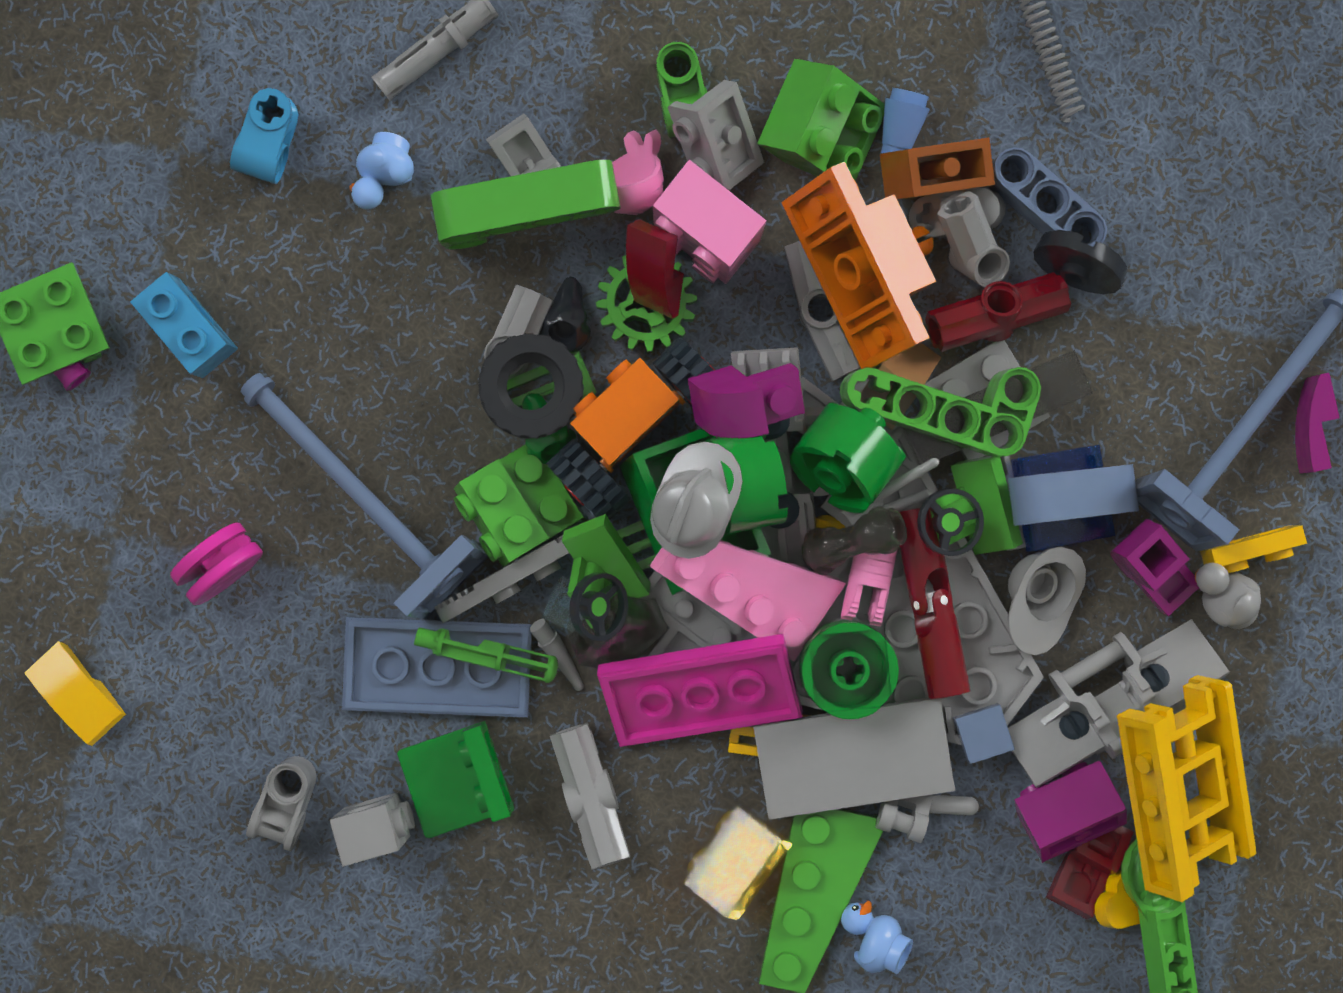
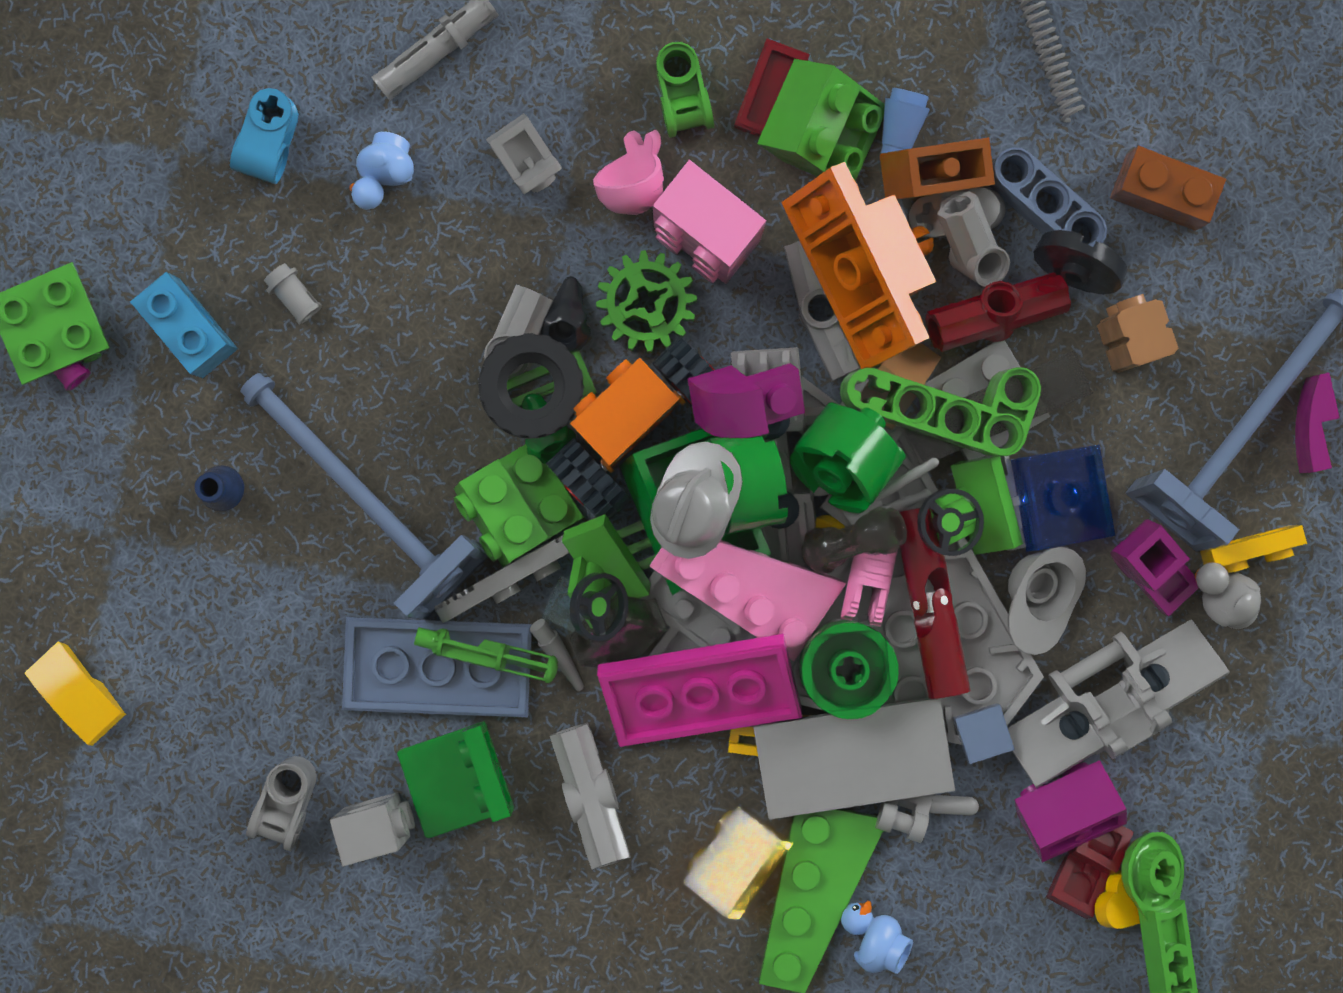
(220, 559): dark pink head -> none
(229, 488): none -> dark blue cone
(292, 293): none -> light grey pin
(523, 202): bright green beam -> none
(651, 268): dark red slope -> none
(718, 134): light grey bracket -> none
(766, 85): none -> dark red tile
(1073, 494): sand blue beam -> none
(1136, 333): none -> medium nougat brick
(1159, 791): yellow fence -> none
(1168, 188): none -> dark orange brick

